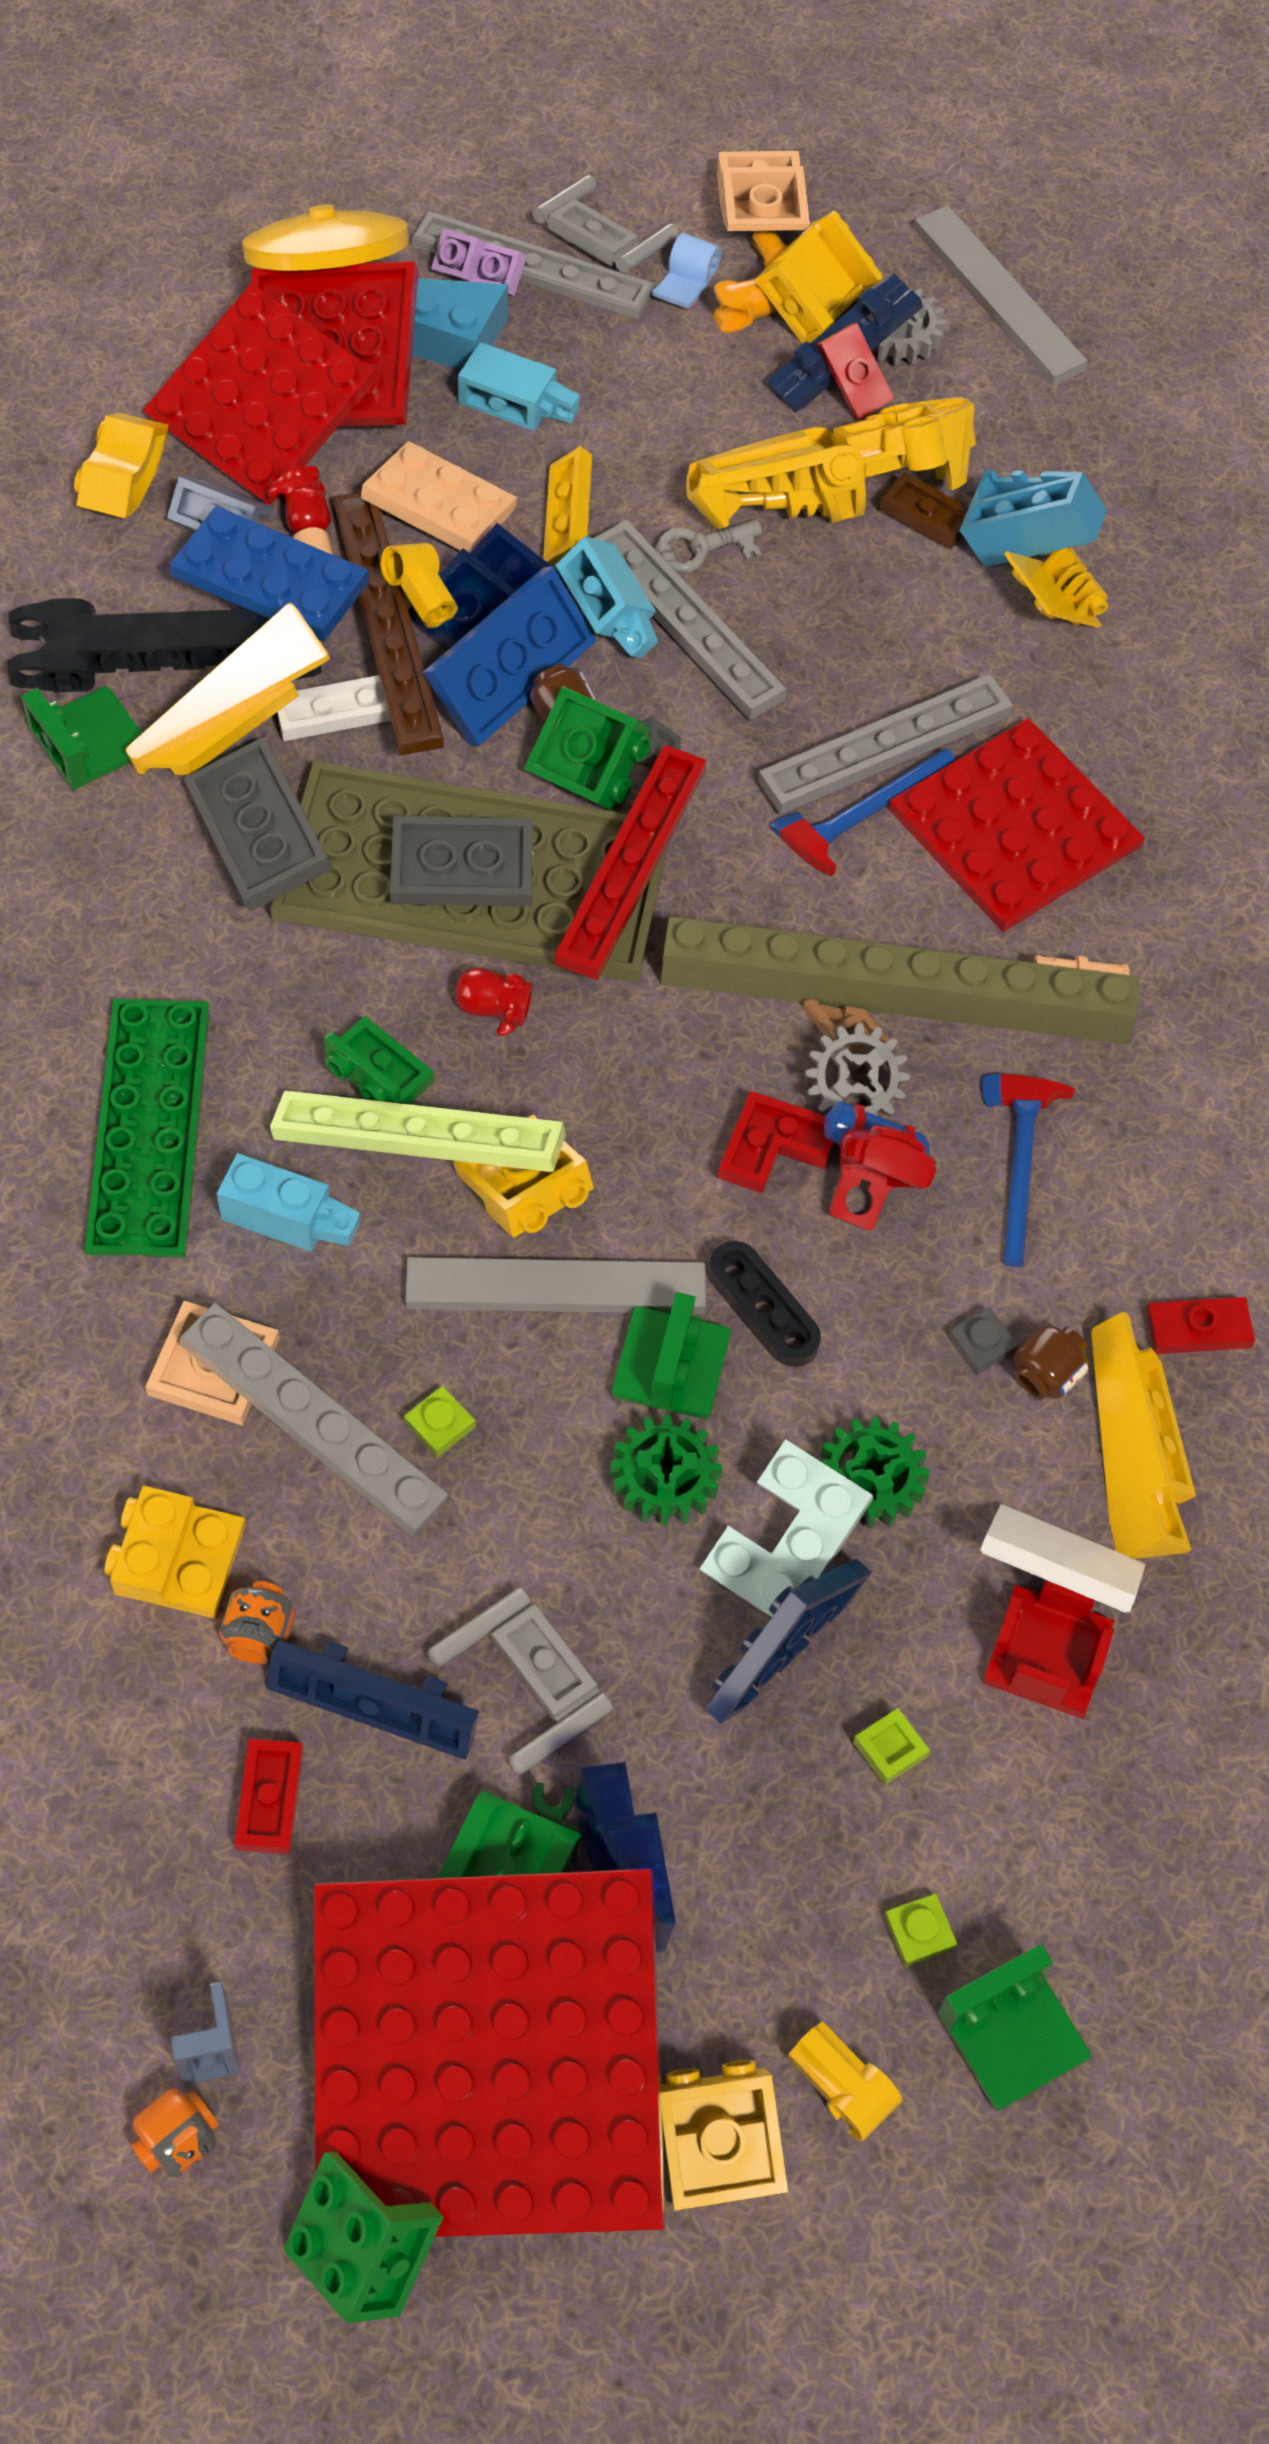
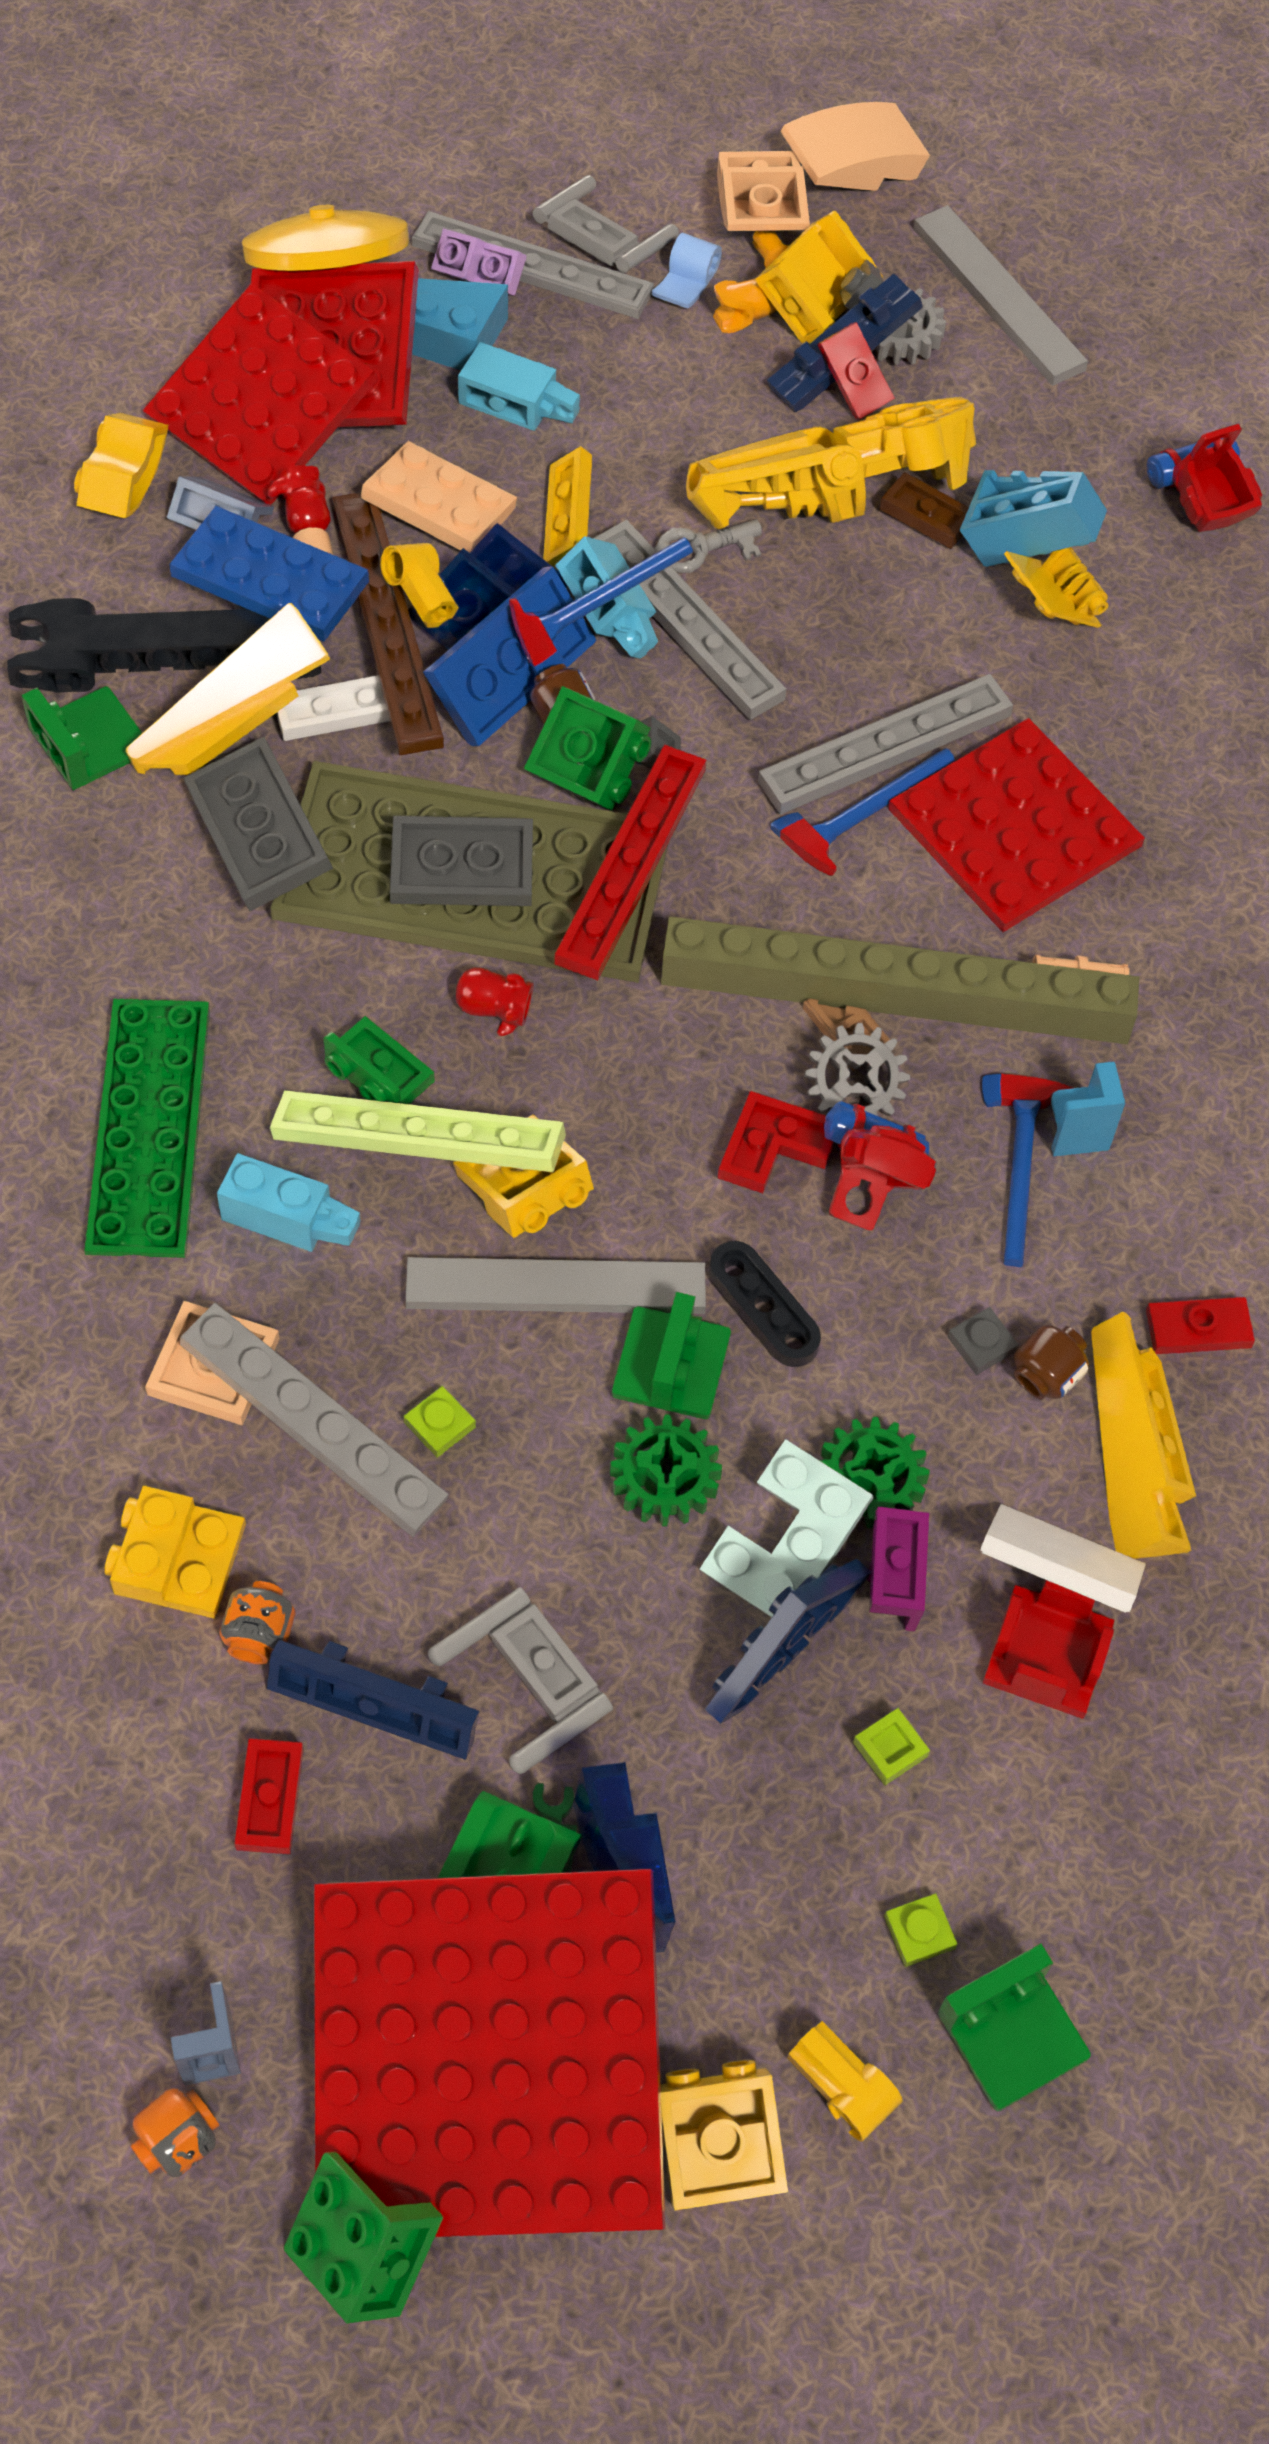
(537, 632): none -> blue piece
(856, 145): none -> light nougat slope
(858, 281): none -> dark grey plate
(899, 1564): none -> magenta panel
(1088, 1114): none -> dark azure panel
(1210, 479): none -> red piece

